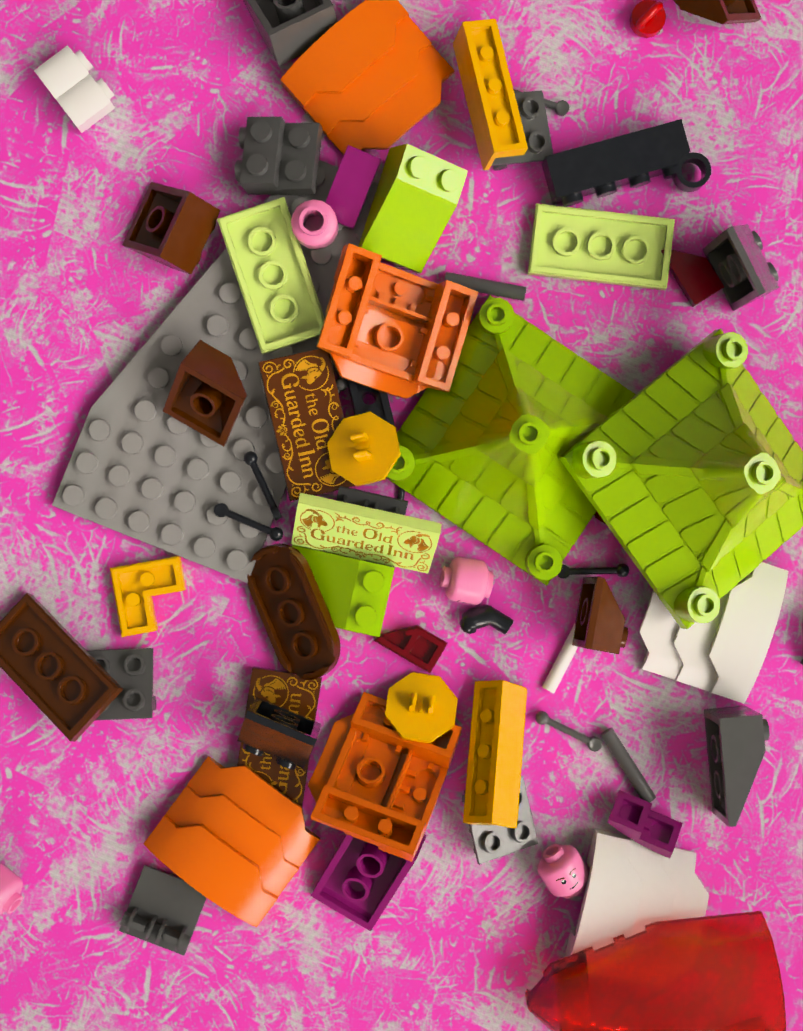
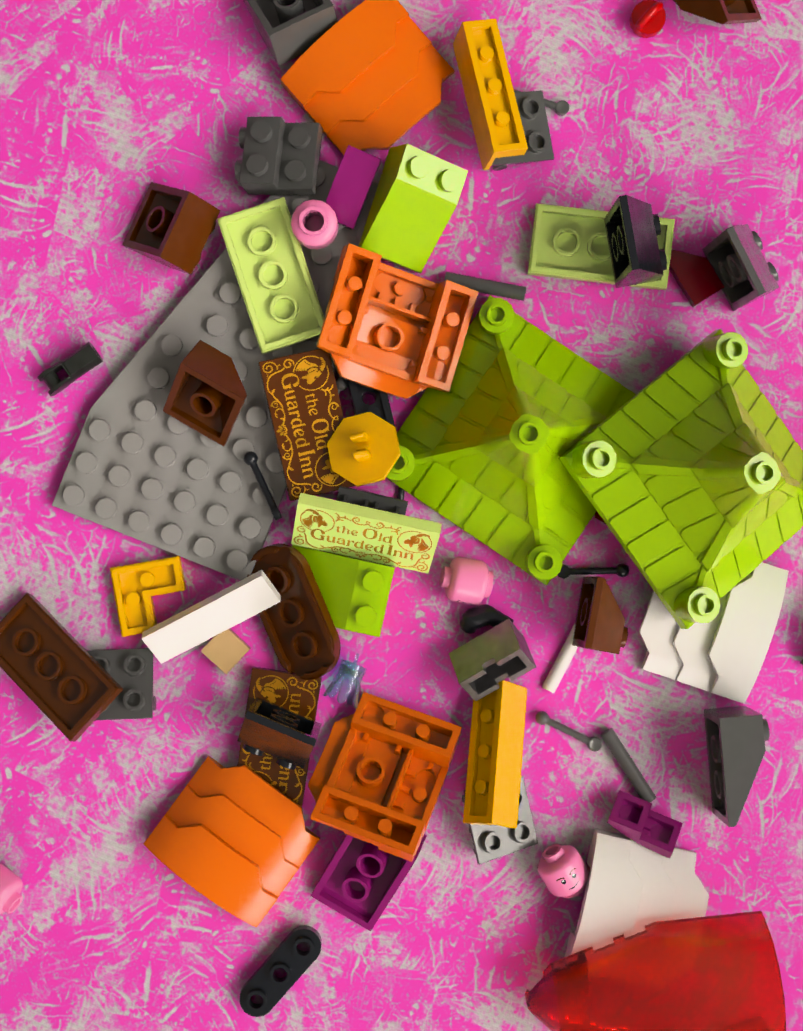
(75, 89): white brick -> none
(75, 365): none -> pearl dark grey bar
(163, 910): dark grey hinge -> none
(211, 616): none -> white tile
(222, 510): black hinge -> none
(226, 650): none -> tan tile
(290, 959): none -> black plate
(347, 682): none -> clear light blue piece
(414, 645): dark red tile -> none
(421, 707): yellow piece -> none
(491, 658): none -> flat silver brick
(621, 162): black hinge -> none
(634, 243): none -> black slope

